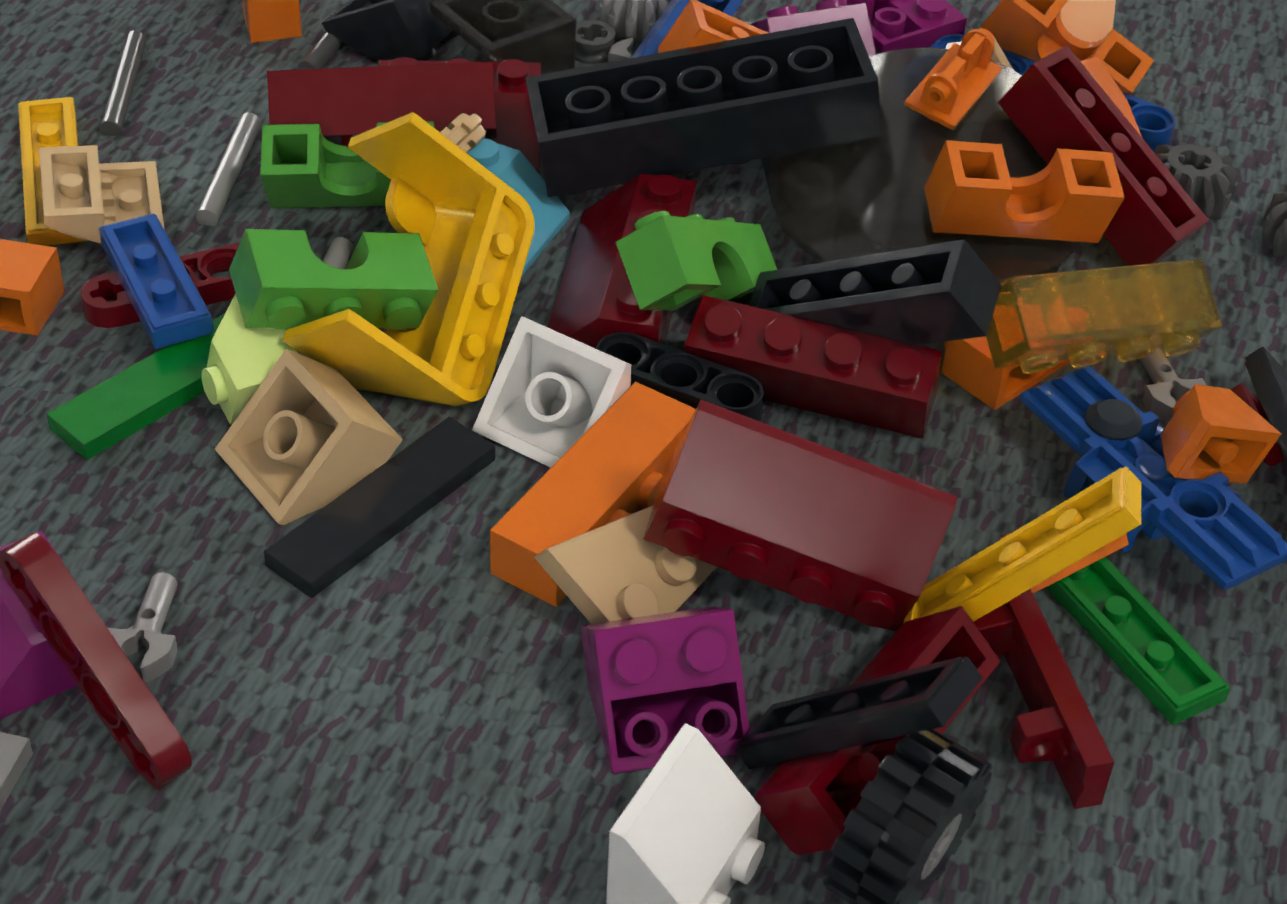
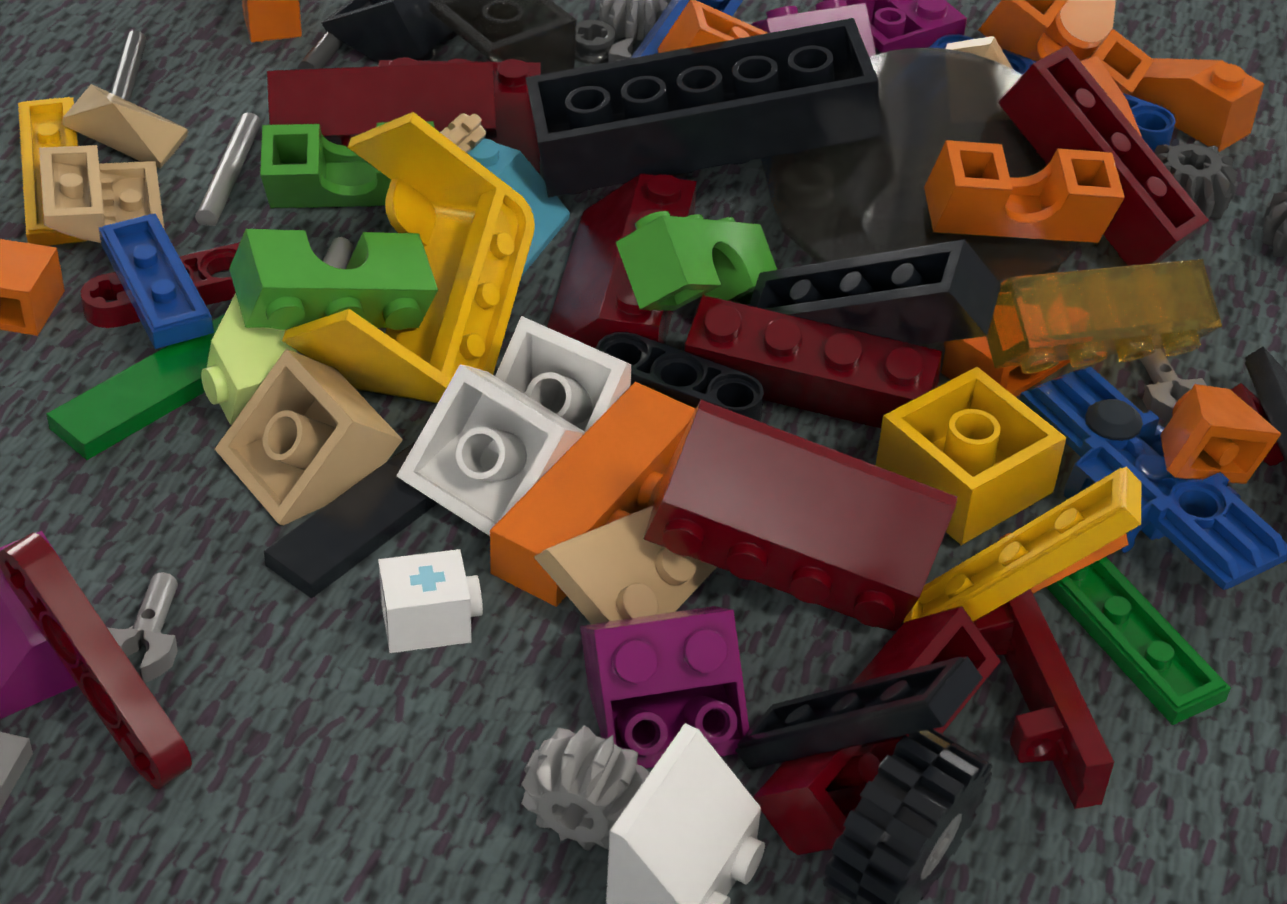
(124, 126): none -> tan slope
(428, 600): none -> white brick
(485, 447): none -> white slope
(581, 785): none -> light grey gear
(957, 80): orange hinge -> none
(974, 445): none -> yellow brick
(1207, 97): none -> orange slope

